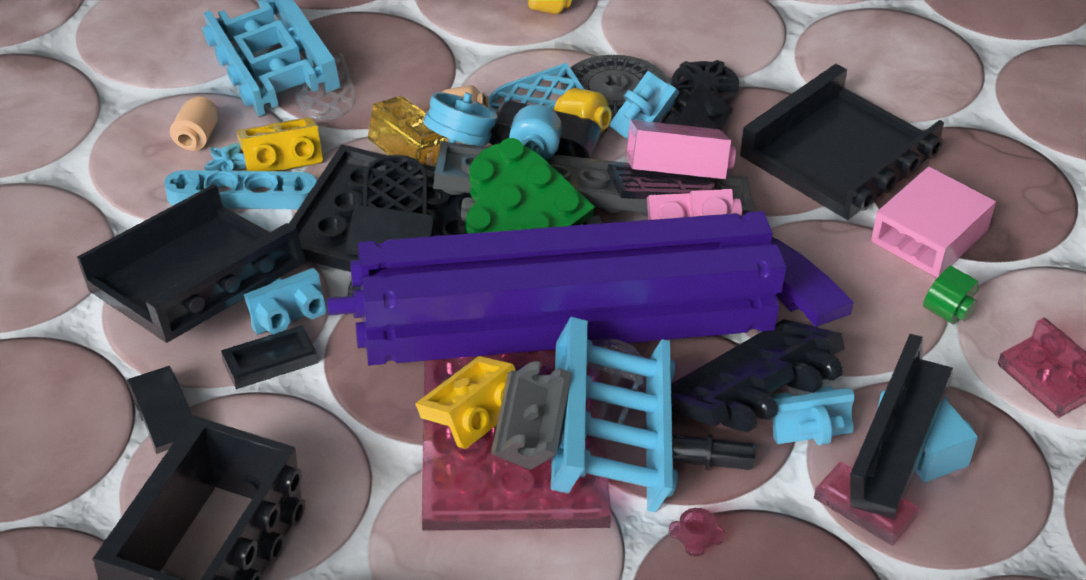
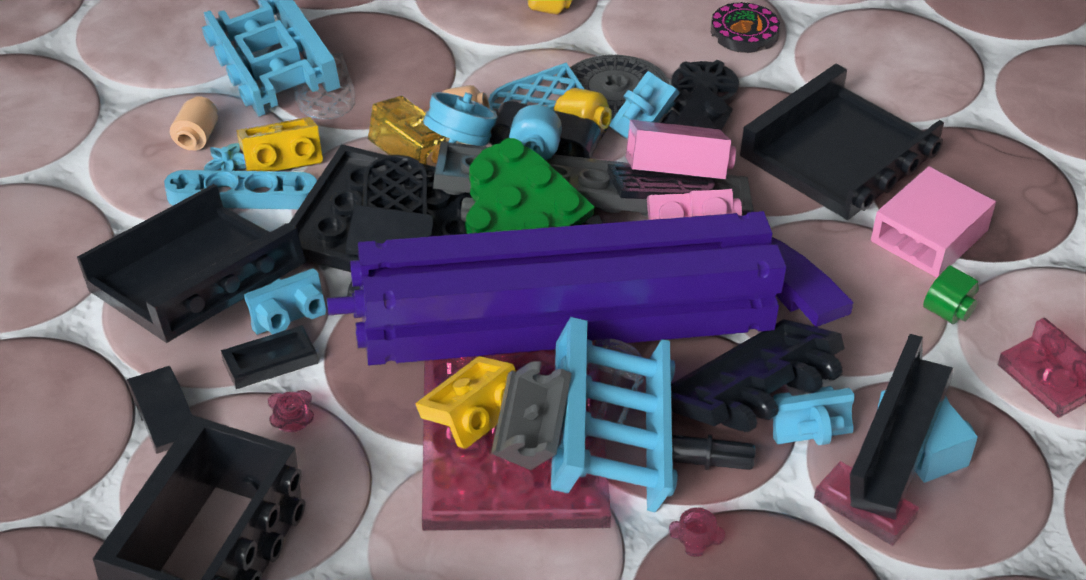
(290, 410): none -> clear pink plate
(745, 27): none -> black tile

